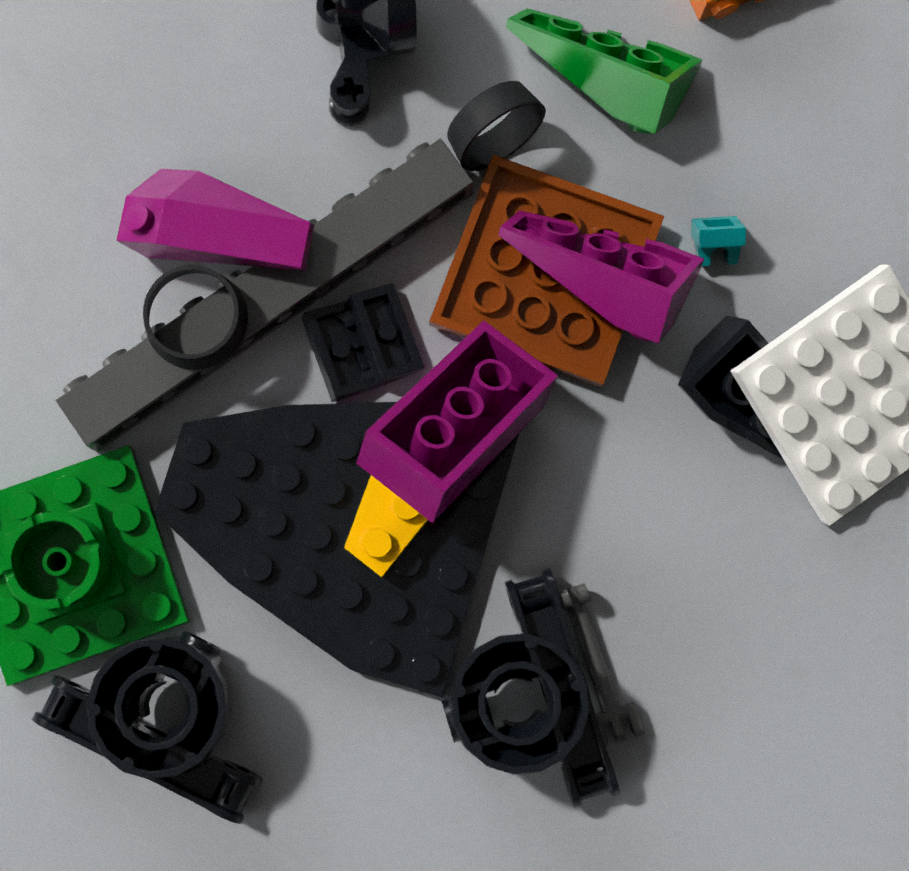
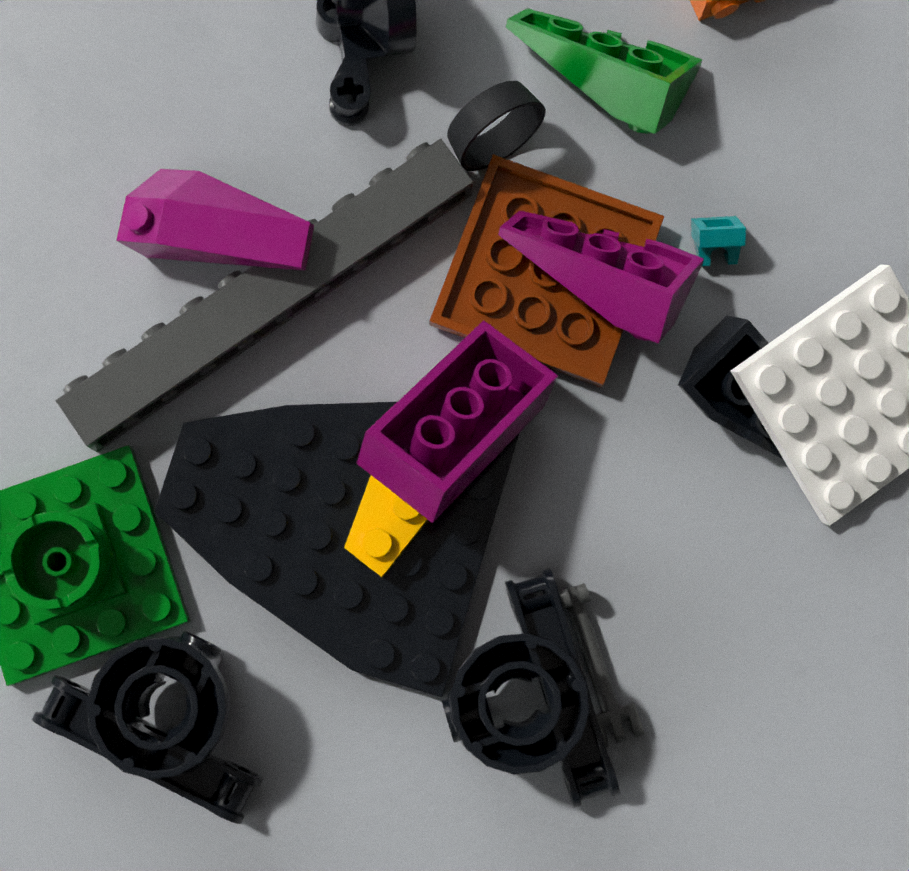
(214, 355): black tyre -> none
(362, 342): black slope -> none

